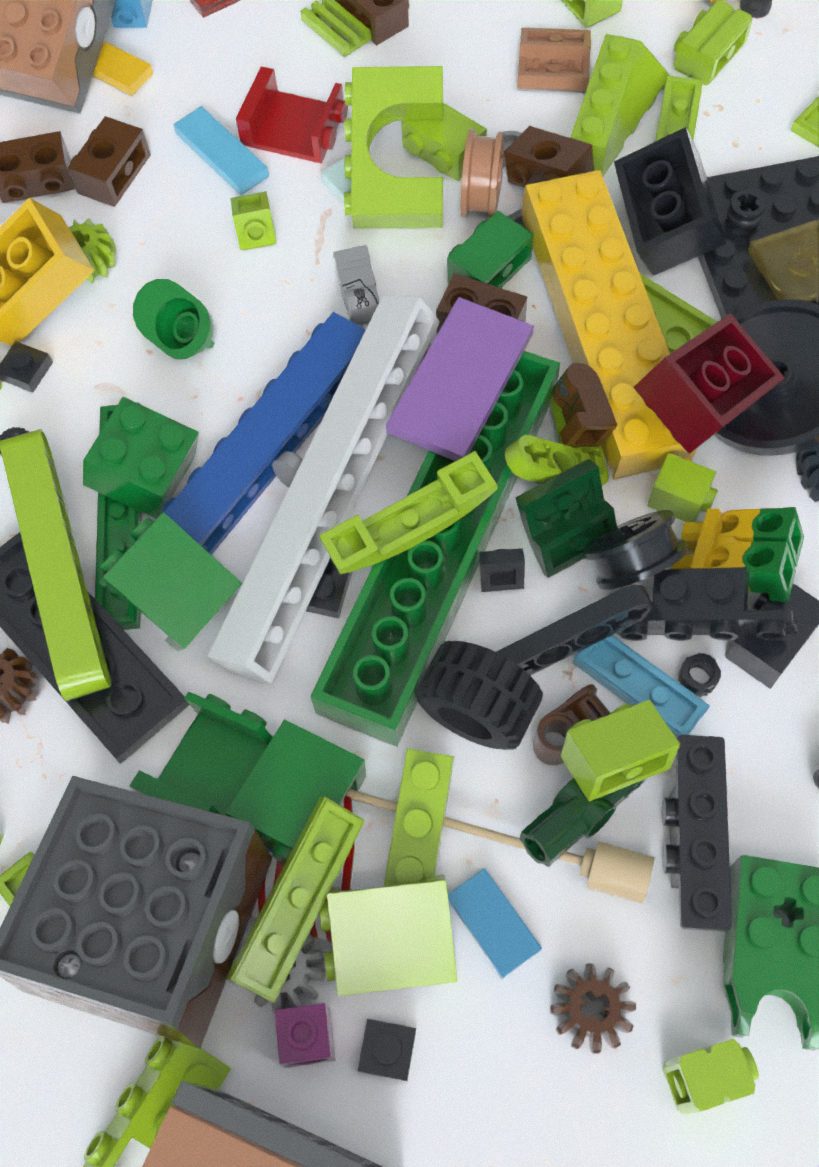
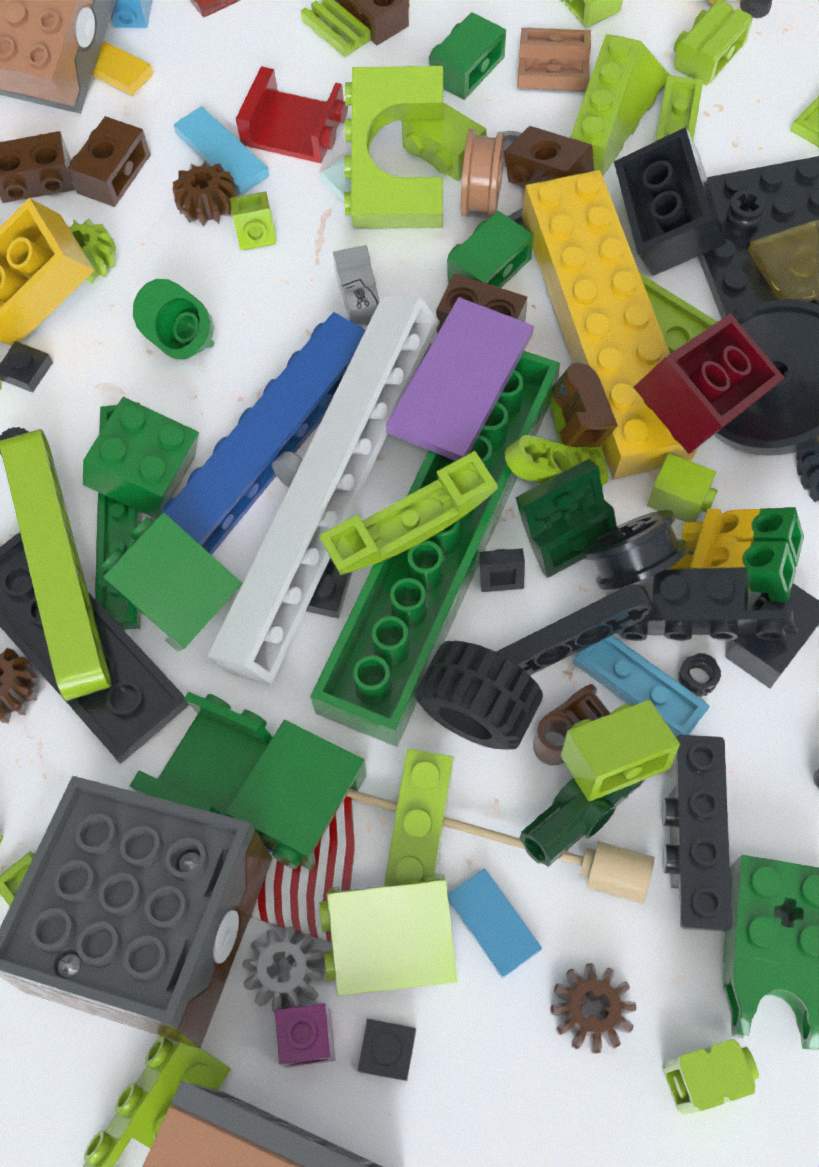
(204, 192): none -> reddish brown gear
(296, 900): lime tile -> none
(469, 54): none -> green brick

